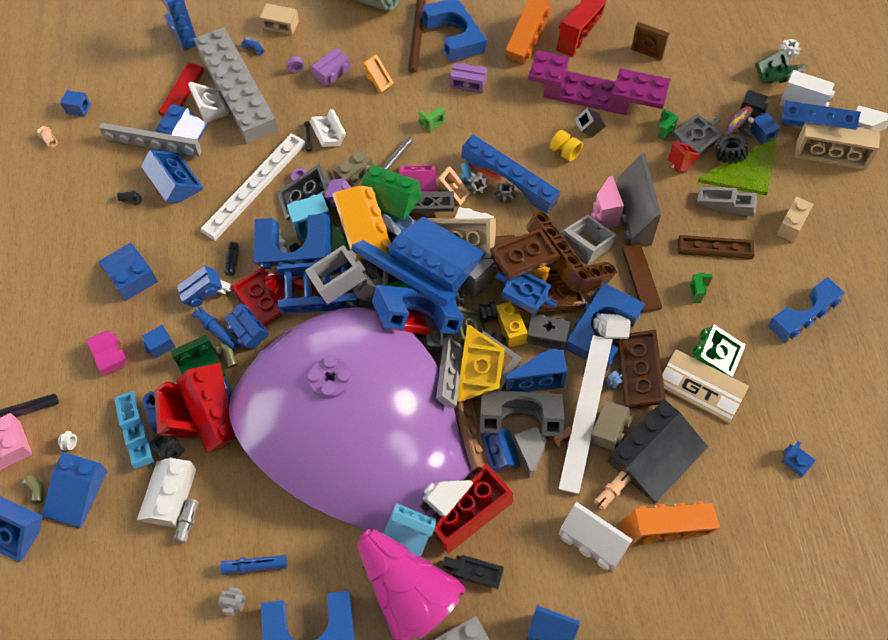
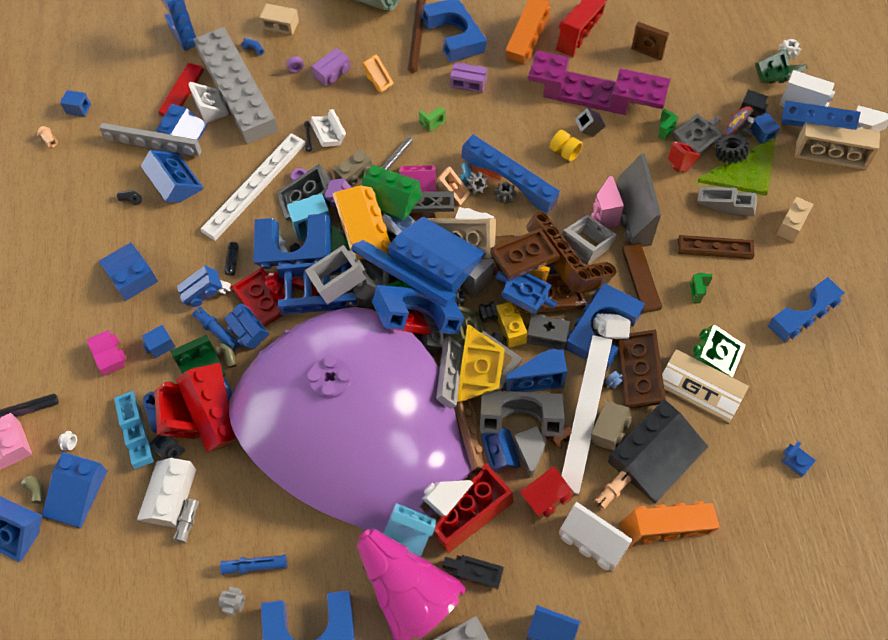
(547, 493): none -> red slope

